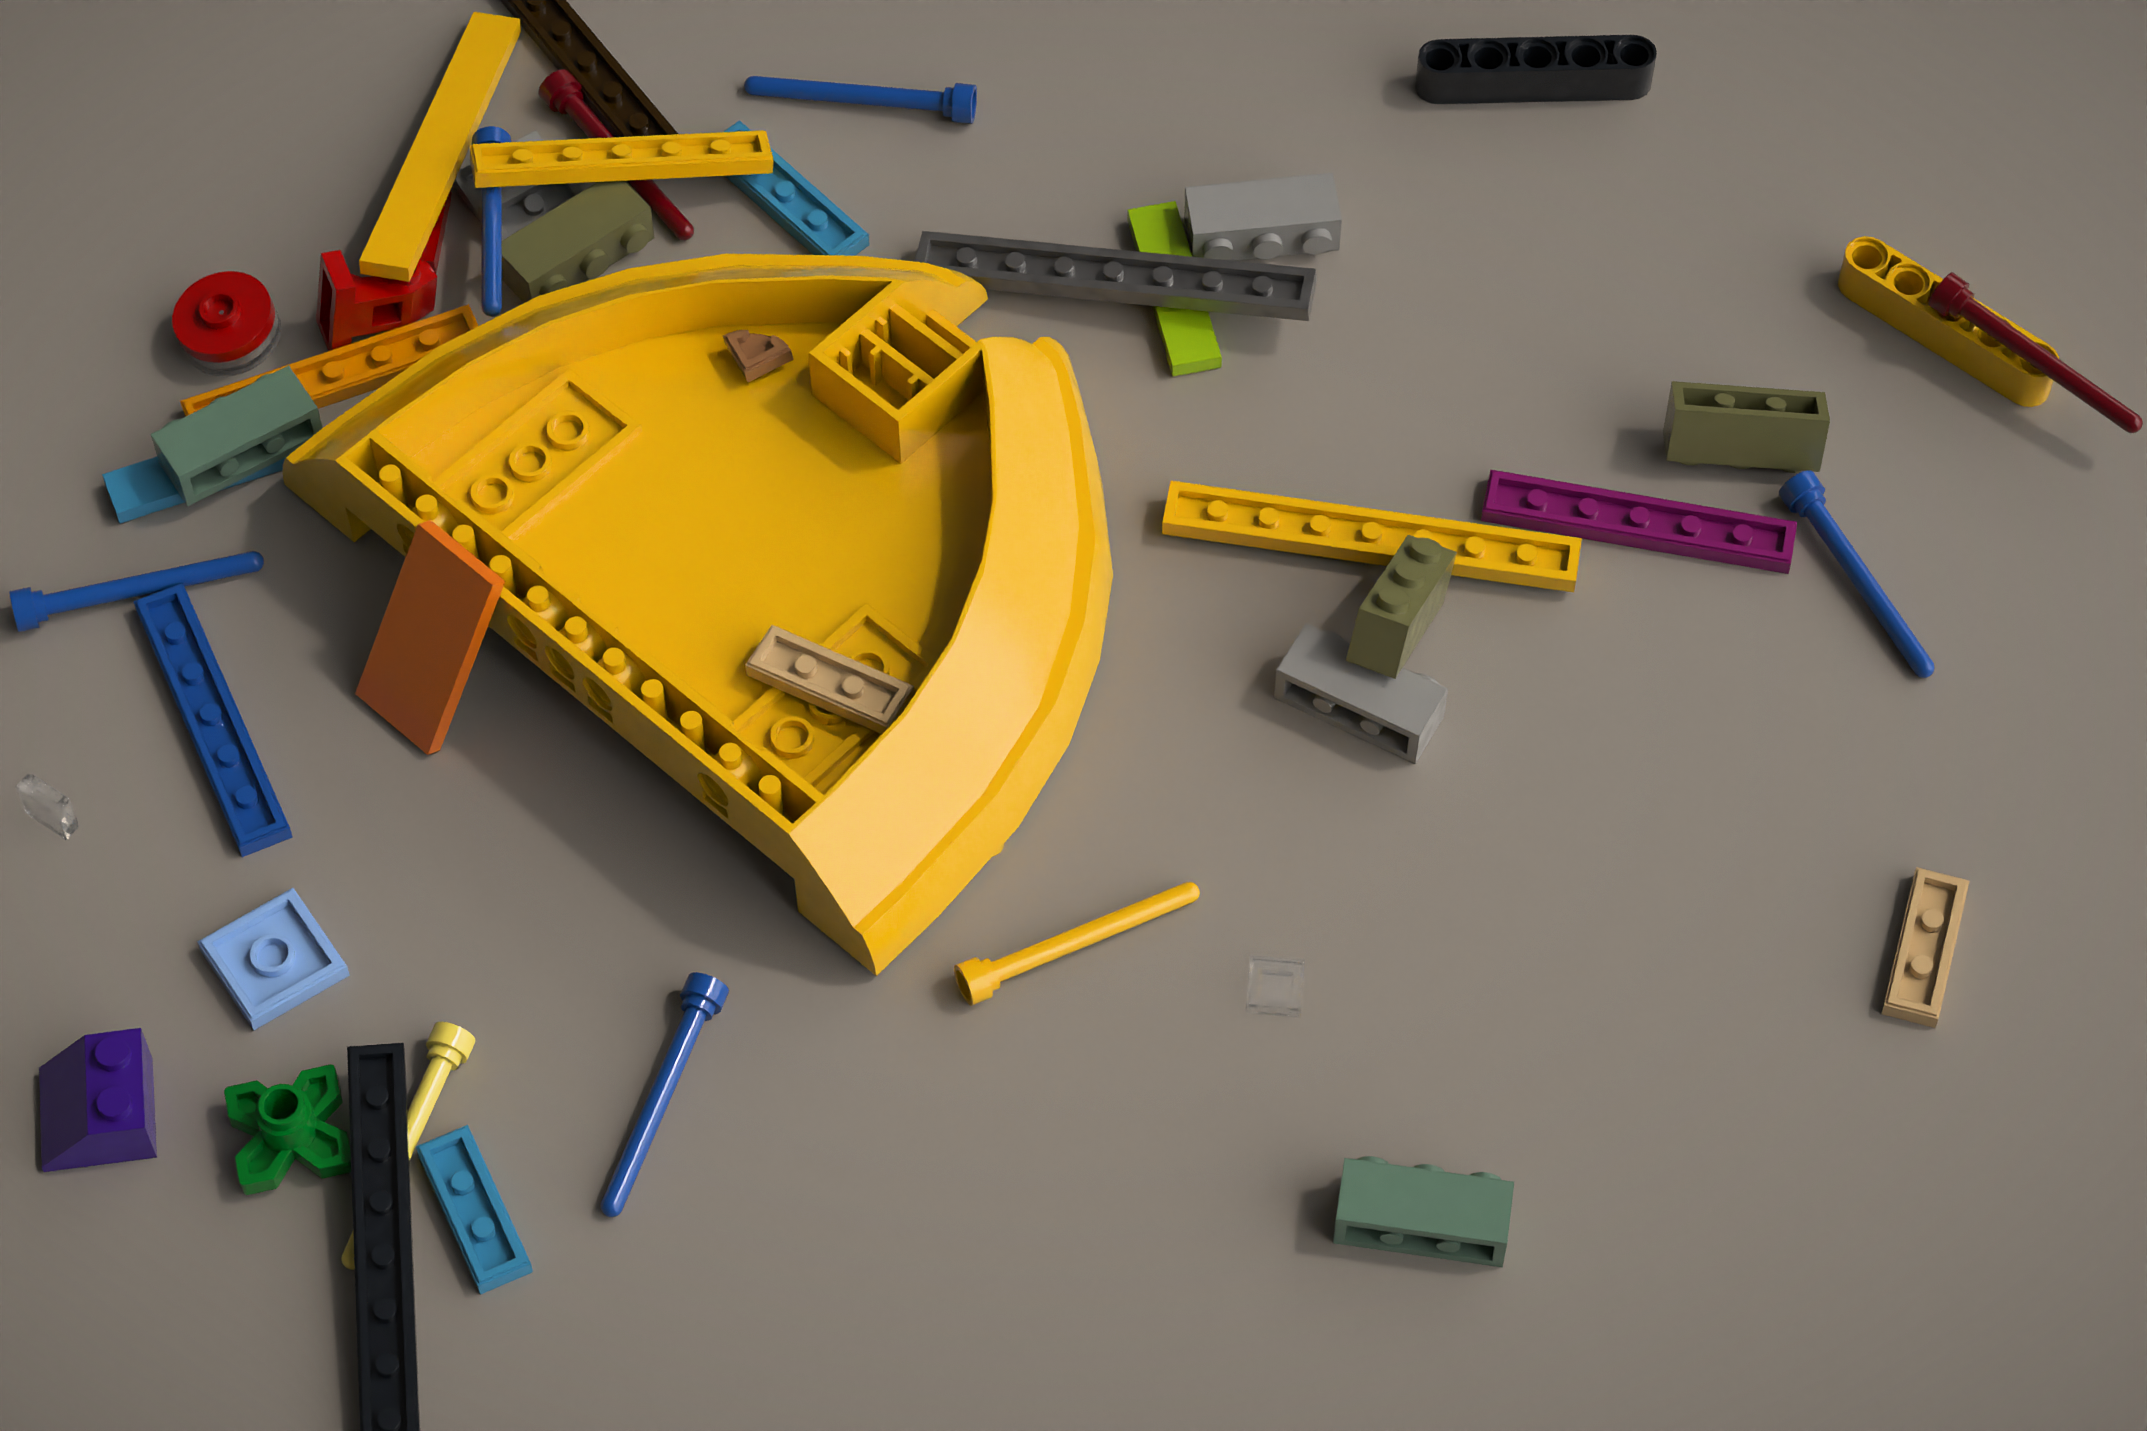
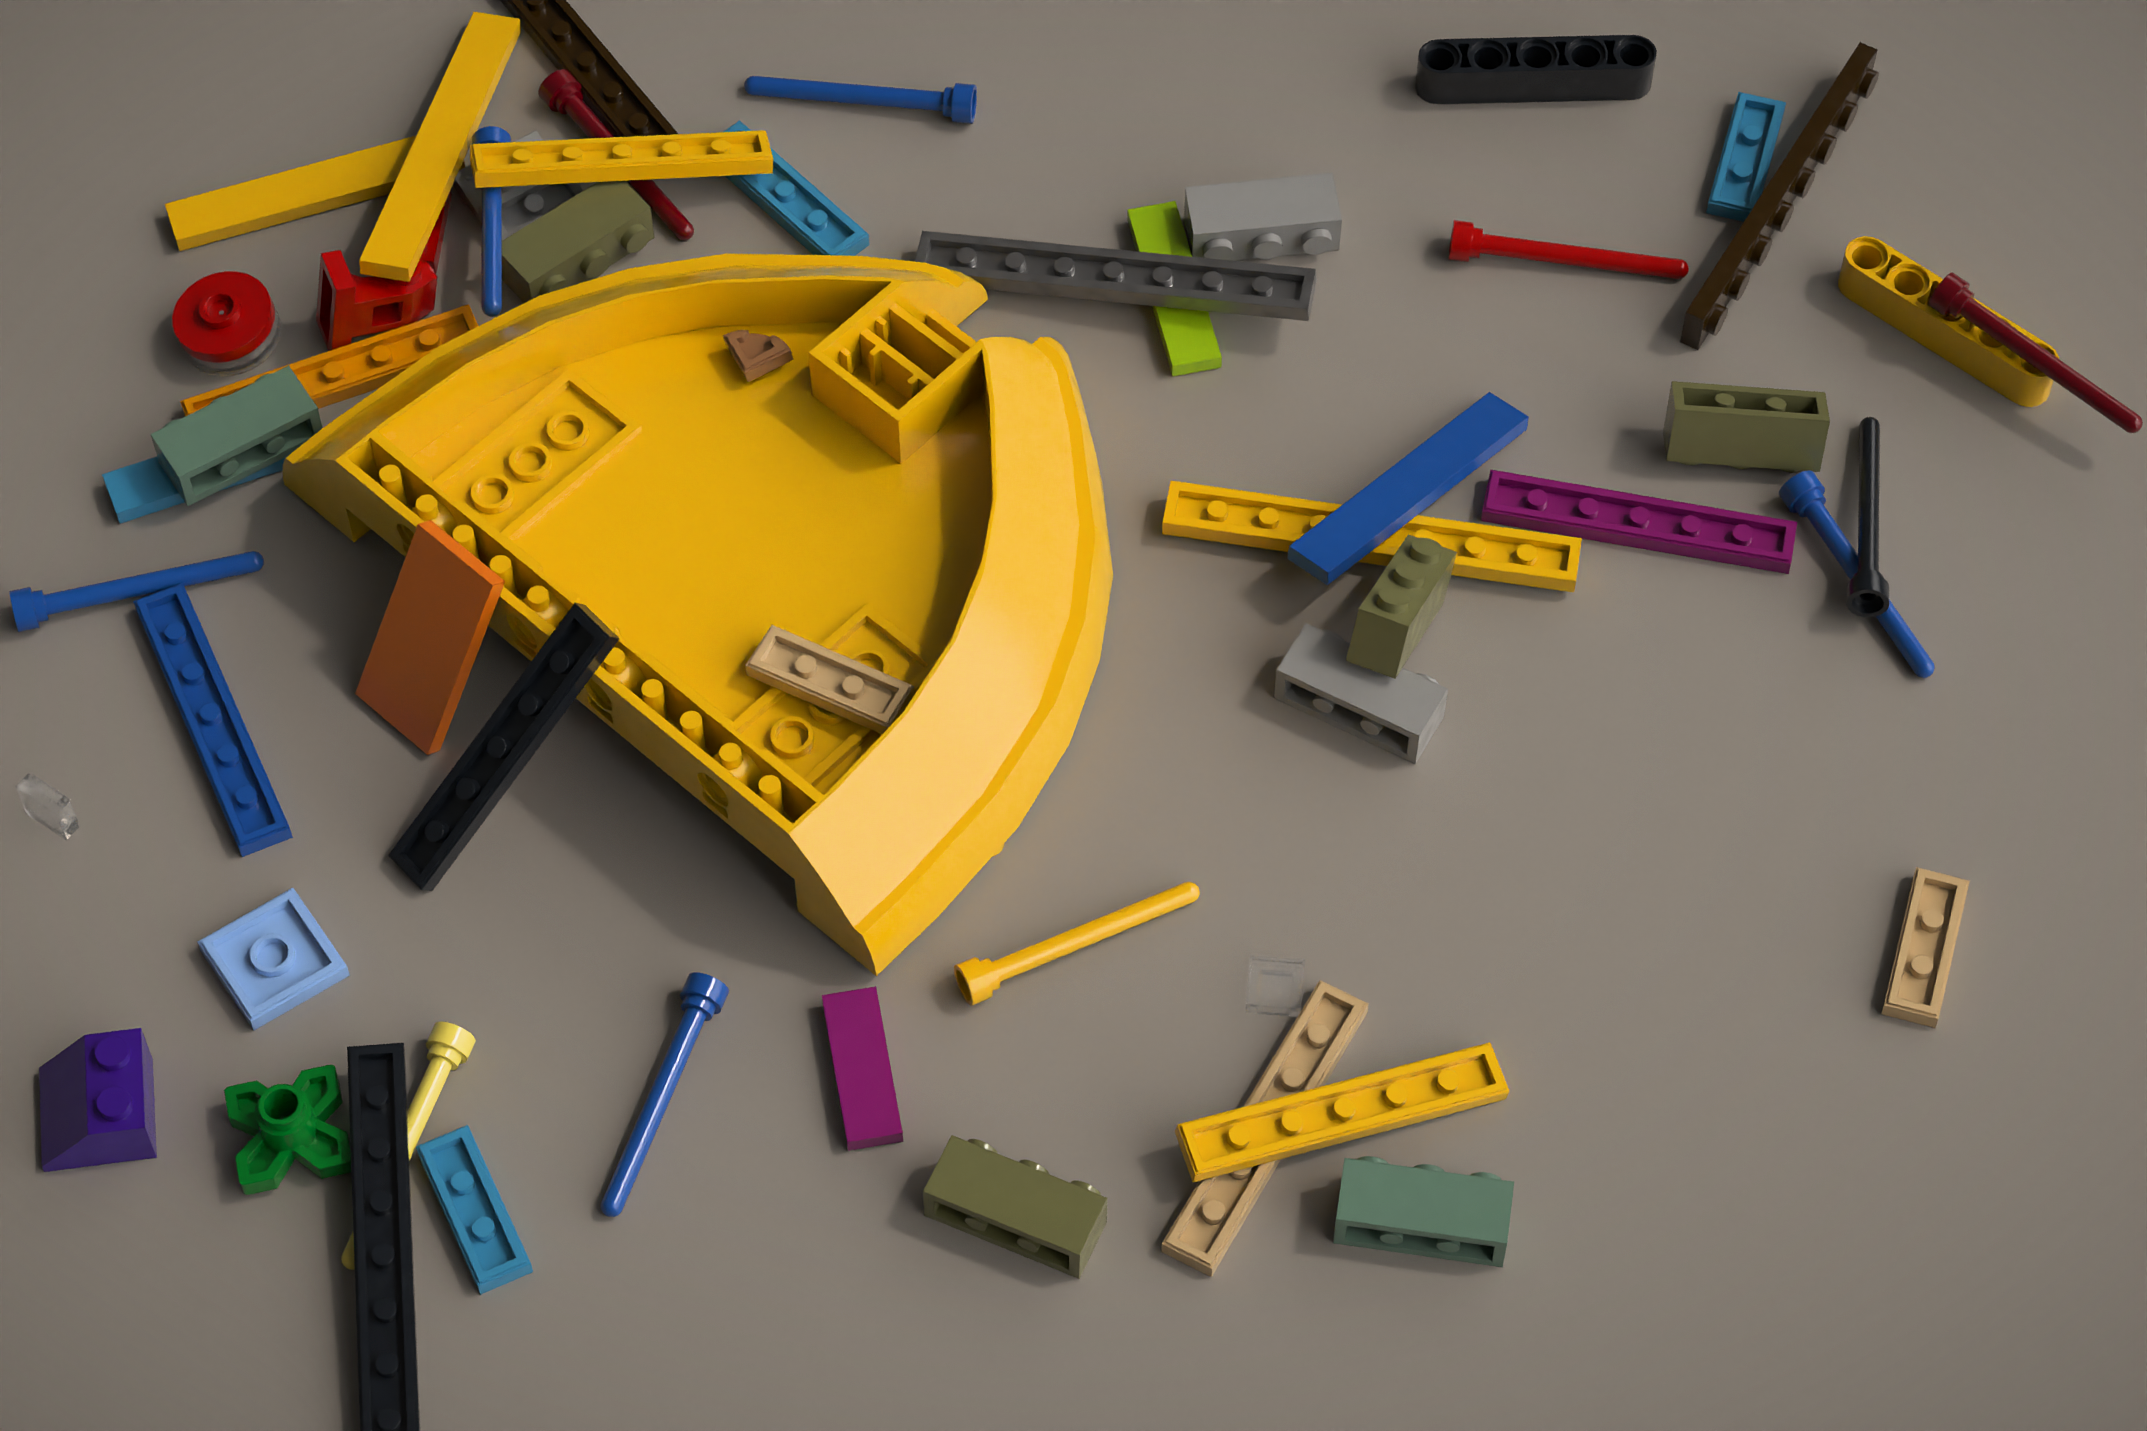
(287, 195): none -> yellow tile
(503, 746): none -> black tile
(862, 1068): none -> magenta tile
(1015, 1205): none -> olive brick
(1300, 1064): none -> tan tile
(1341, 1112): none -> yellow tile
(1407, 488): none -> blue tile
(1471, 242): none -> red piece
(1746, 156): none -> dark azure tile
(1775, 204): none -> dark brown plate
(1868, 589): none -> black piece

